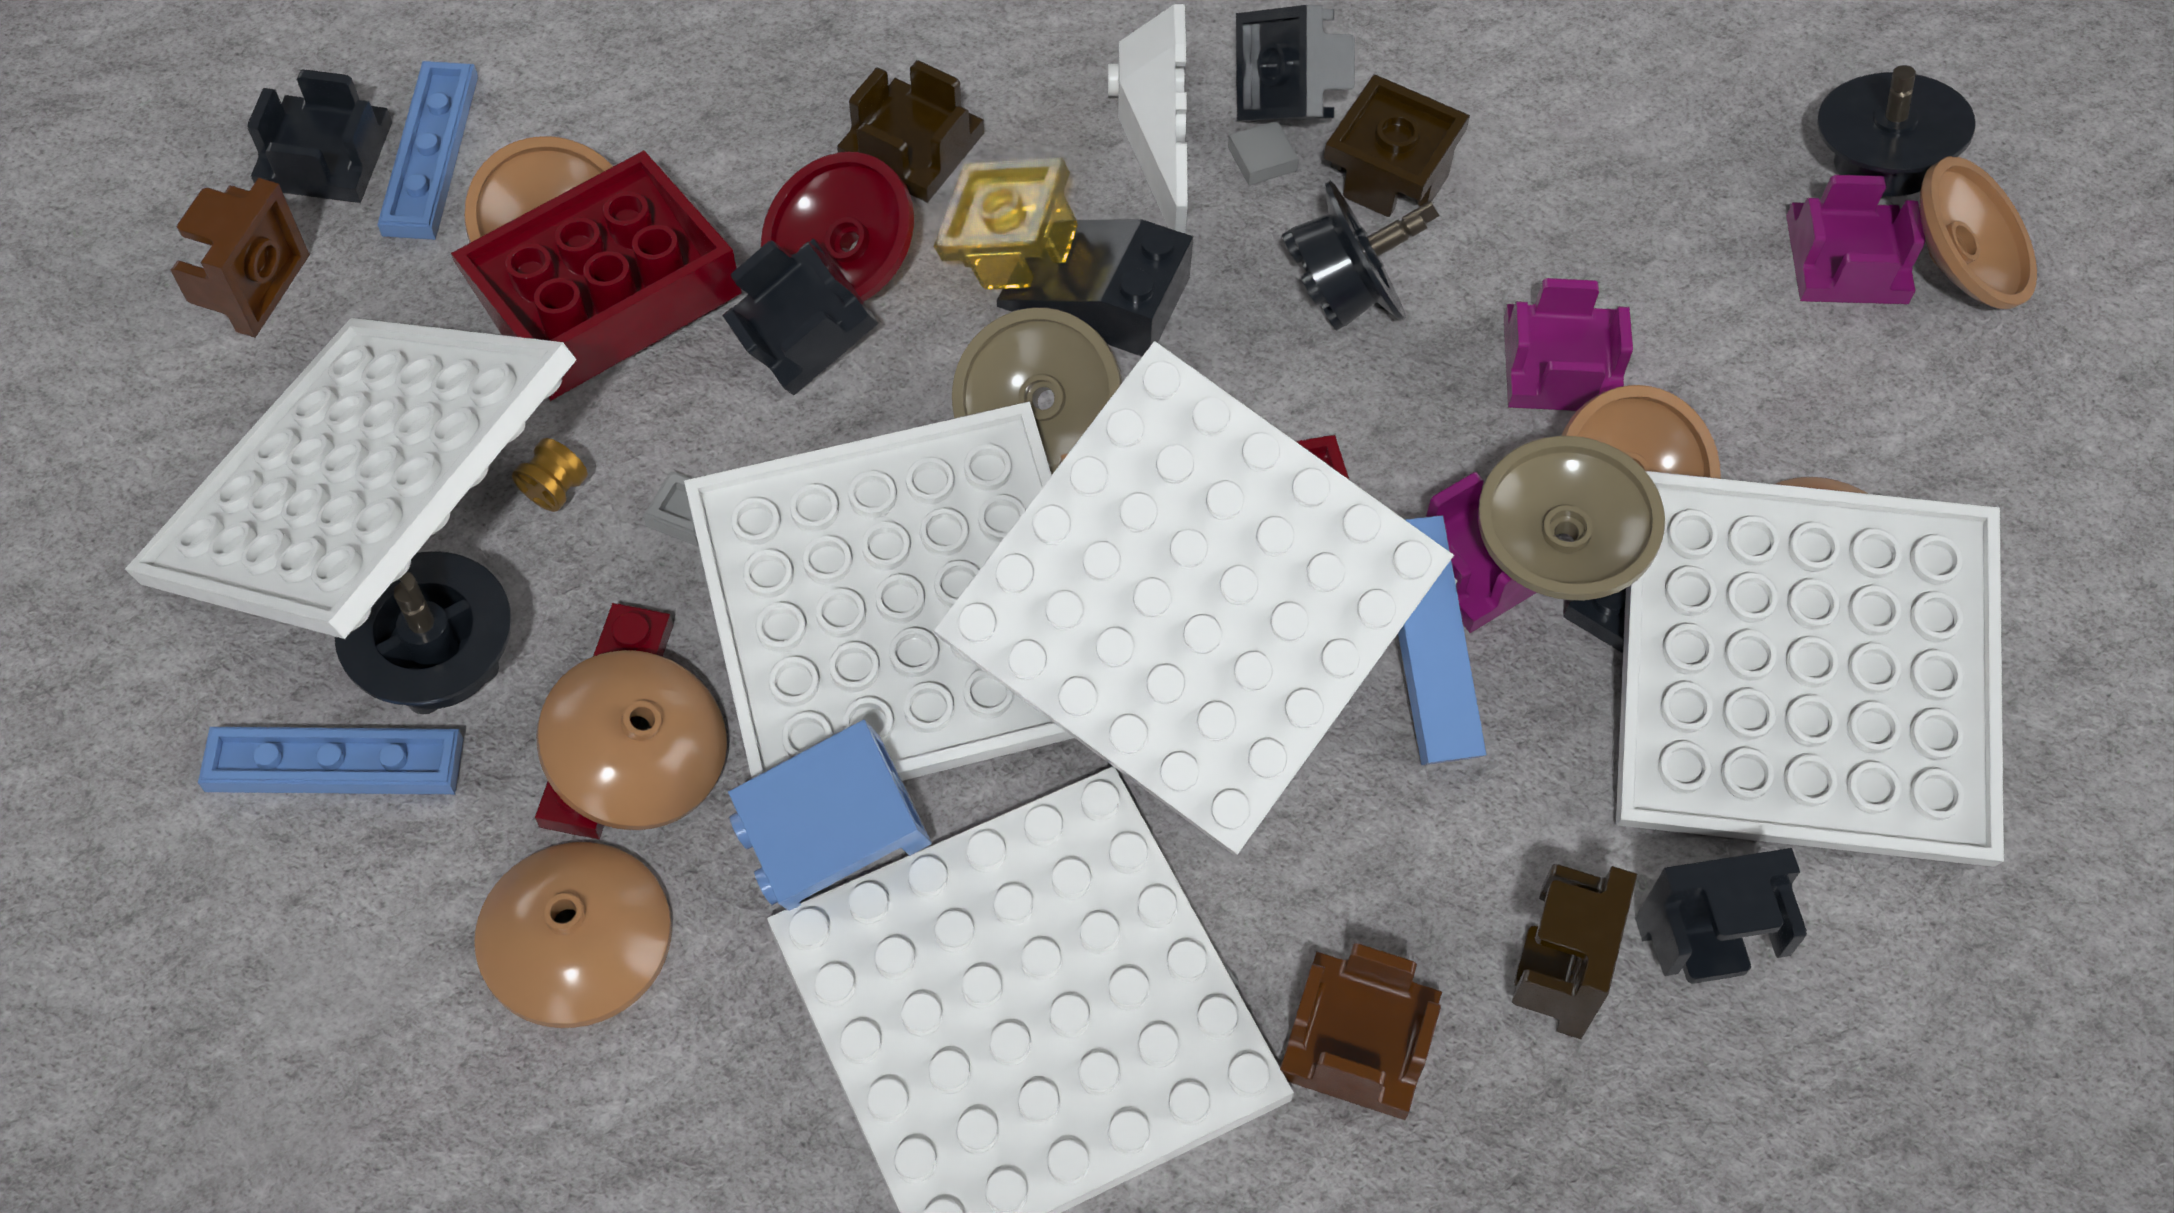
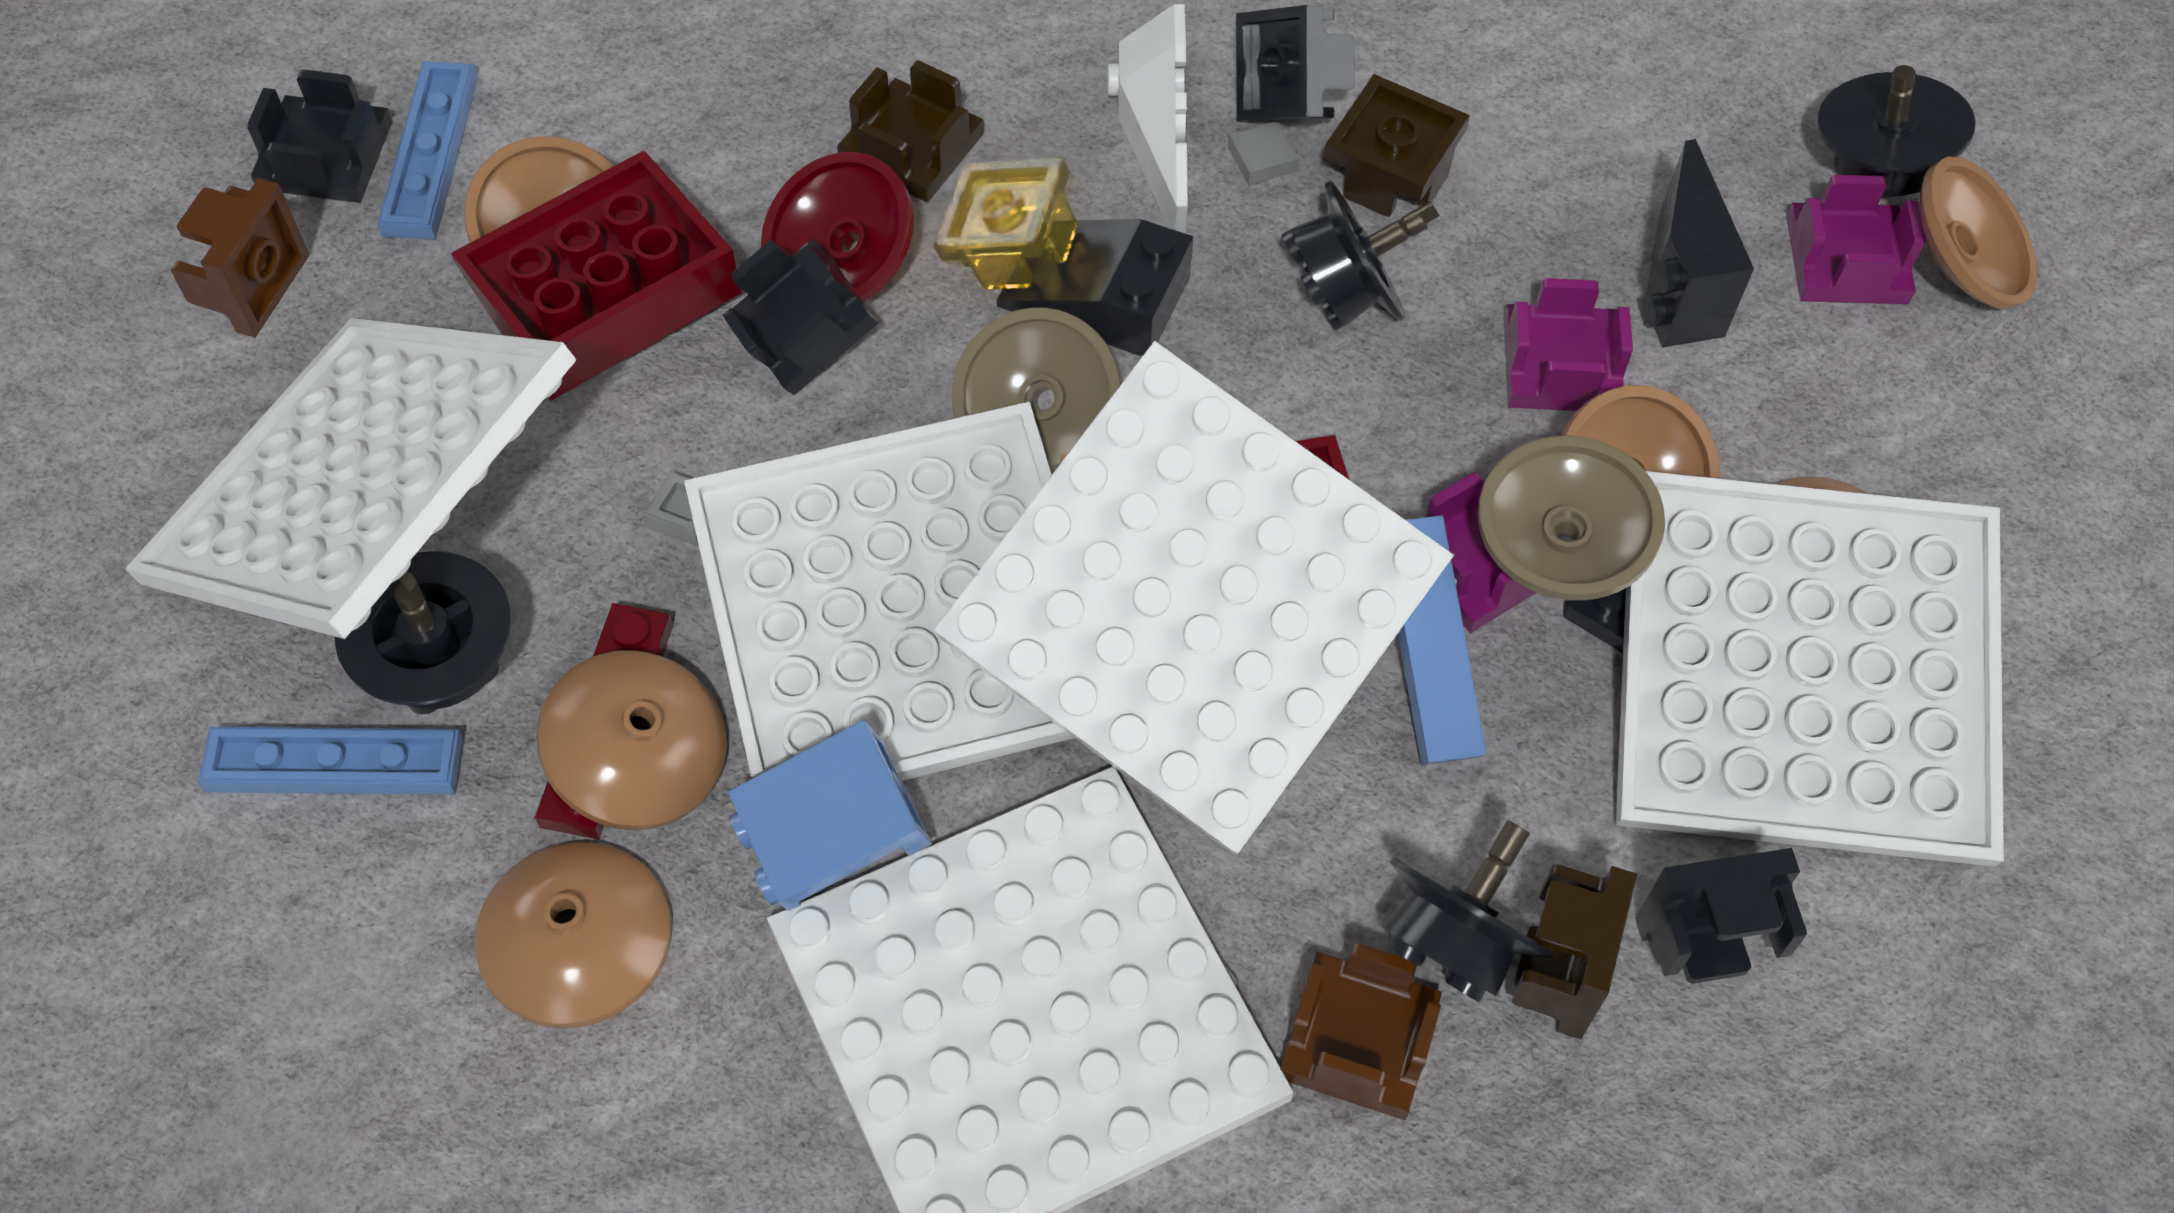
(549, 474): pearl gold wheel -> none
(1459, 925): none -> black piece
(1696, 258): none -> black slope

